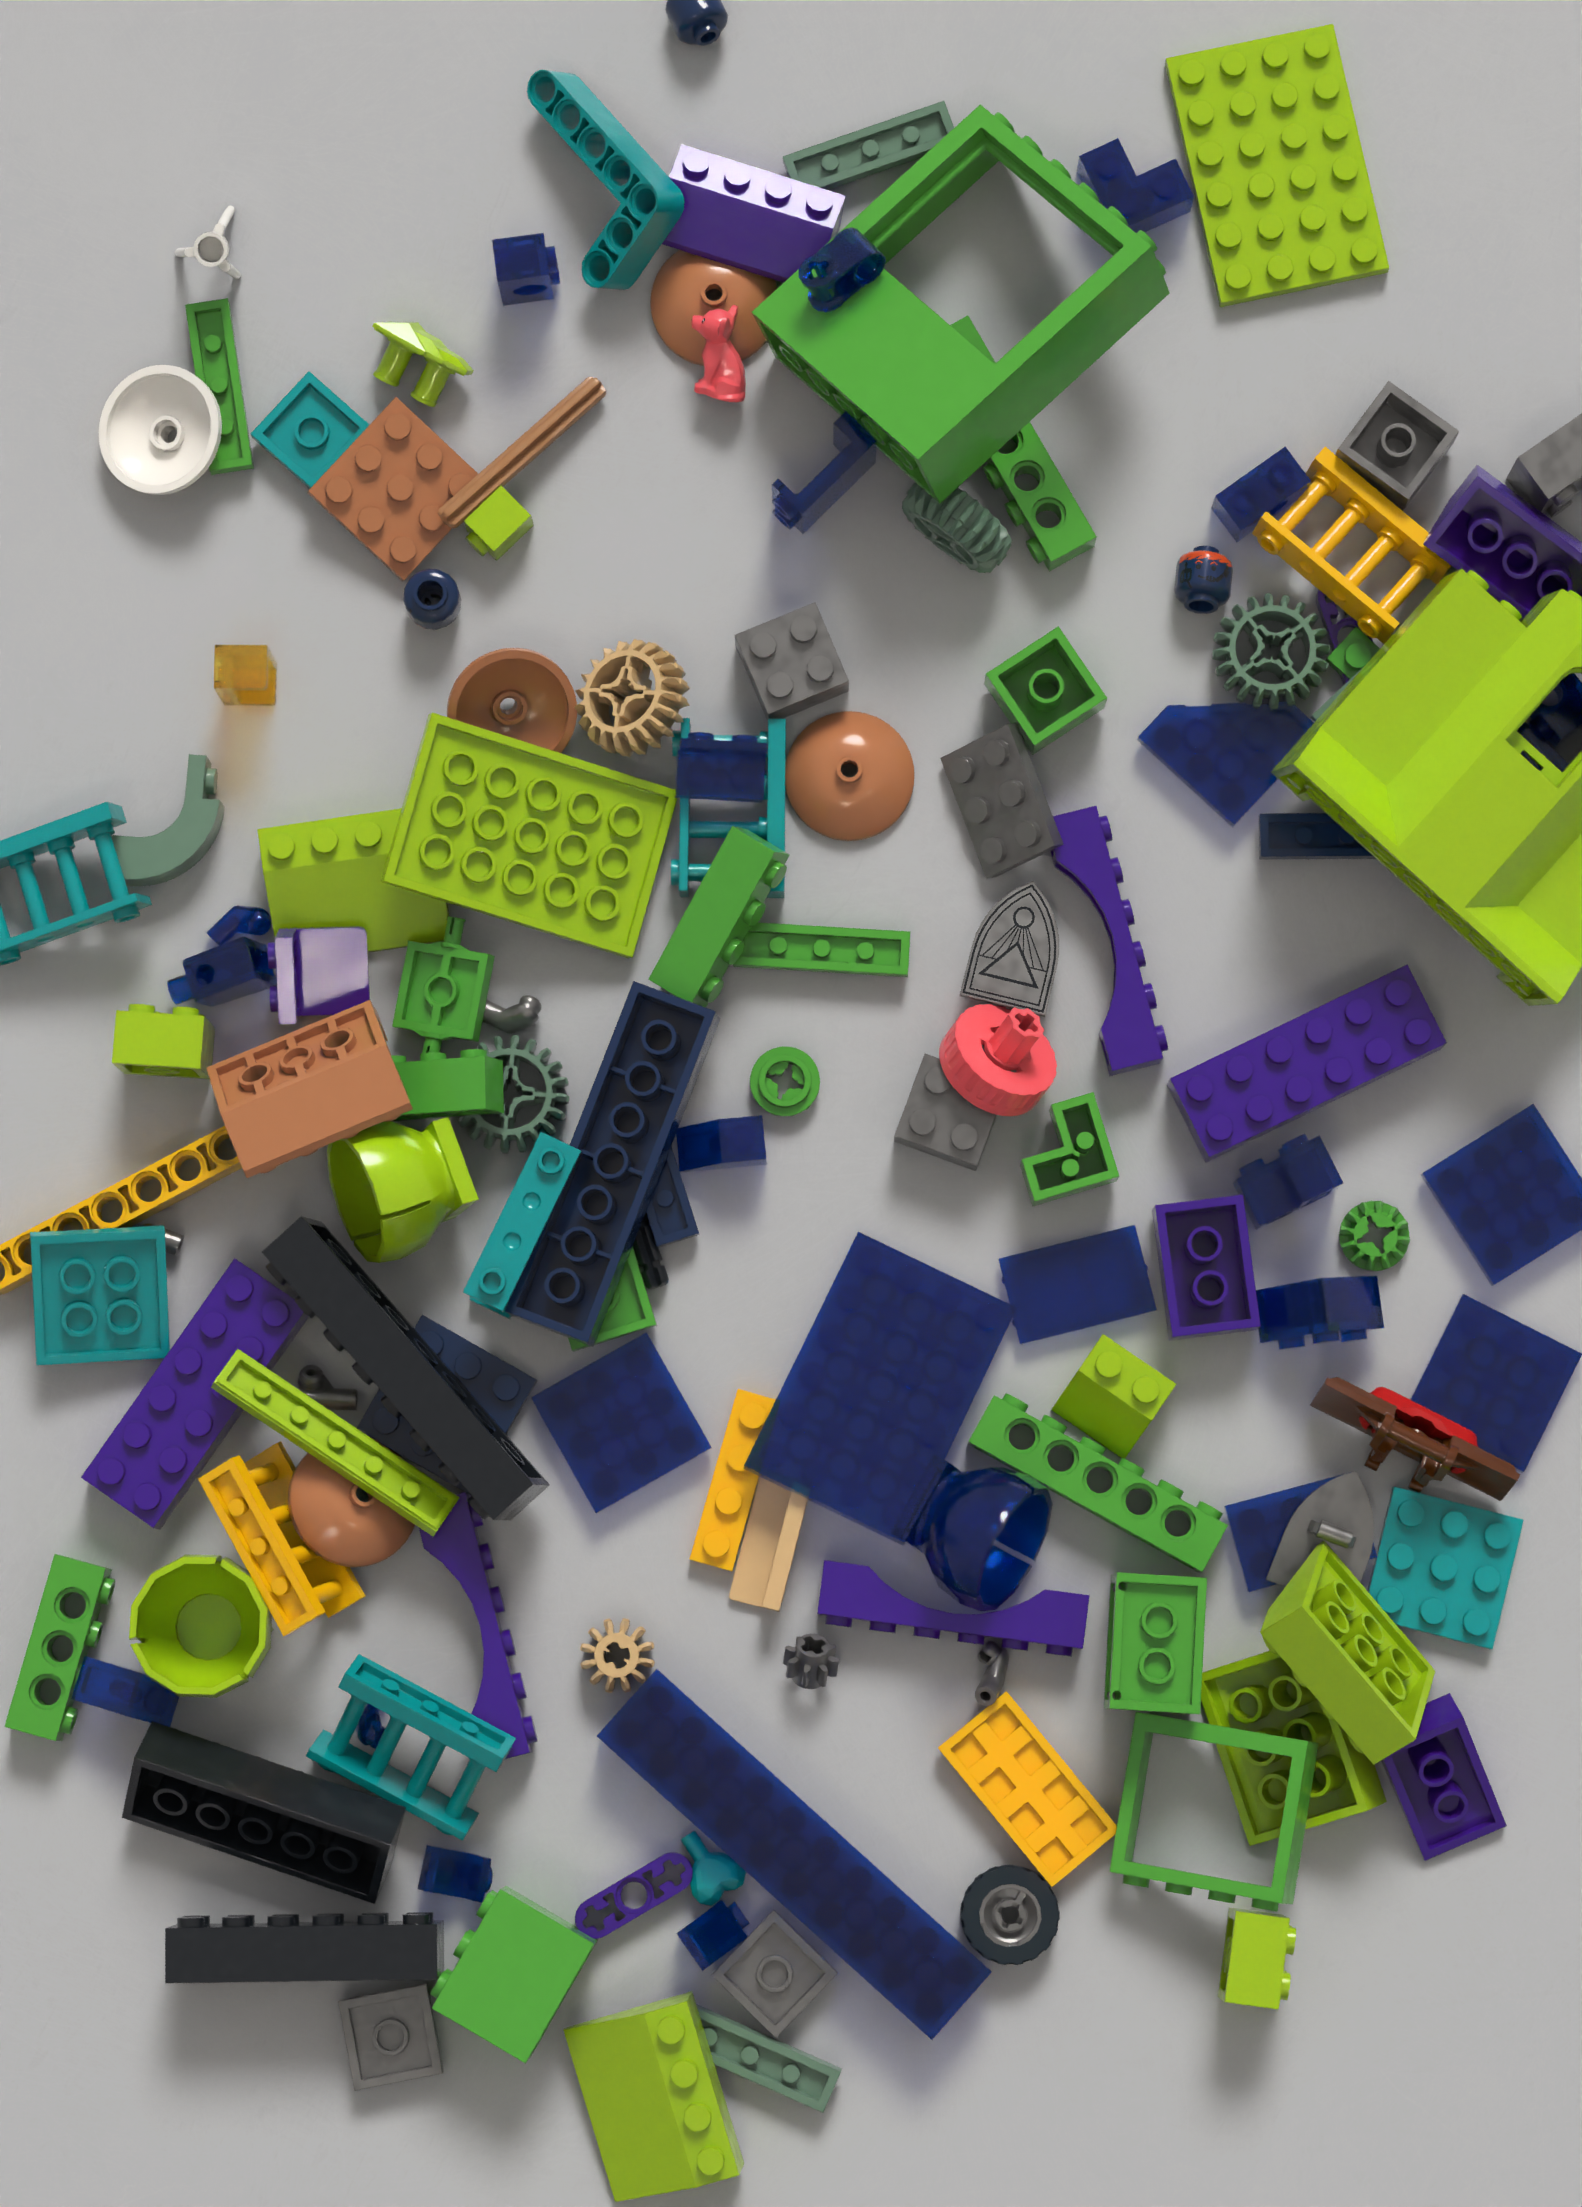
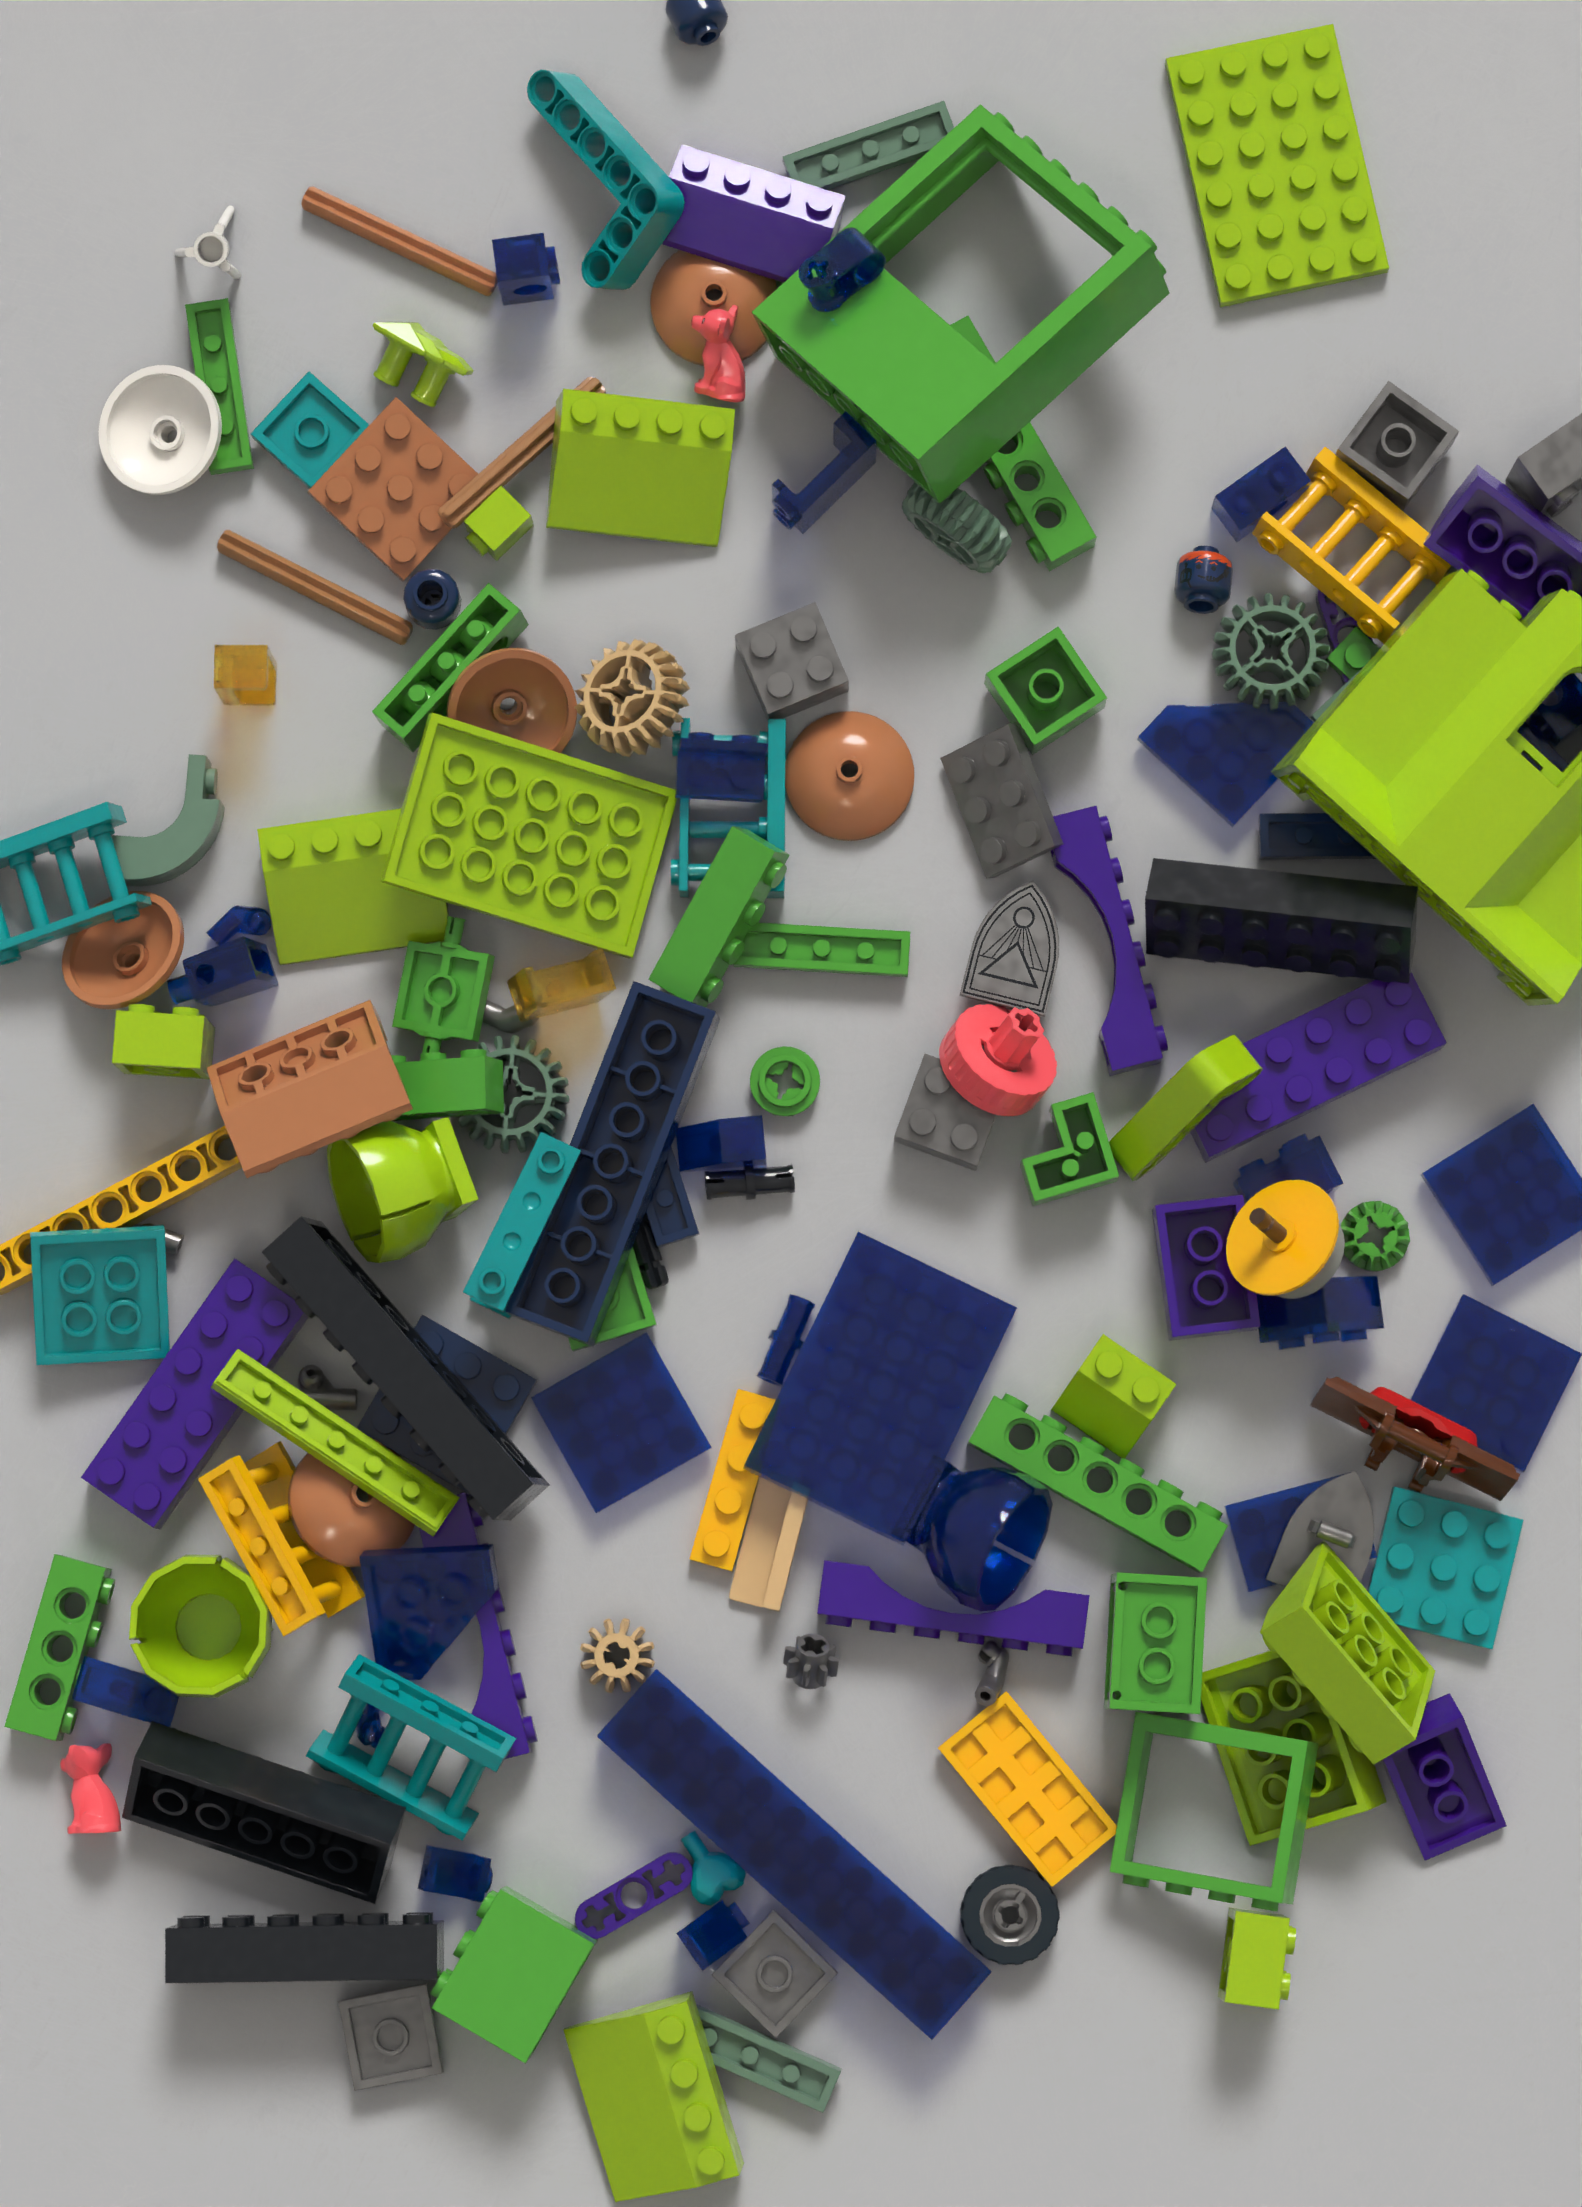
(91, 1798): none -> coral animal
(124, 960): none -> nougat dish
(315, 587): none -> medium nougat axle
(318, 971): bracket -> none
(399, 241): none -> nougat axle
(423, 1601): none -> clear blue plate
(482, 627): none -> bright green brick
(561, 986): none -> clear yellow panel
(639, 467): none -> lime slope
(749, 1182): none -> black pin
(786, 1340): none -> clear blue pin
(1077, 1284): clear blue piece -> none
(1142, 199): clear blue brick -> none
(1183, 1105): none -> lime beam
(1281, 920): none -> black brick
(1286, 1240): none -> yellow piece

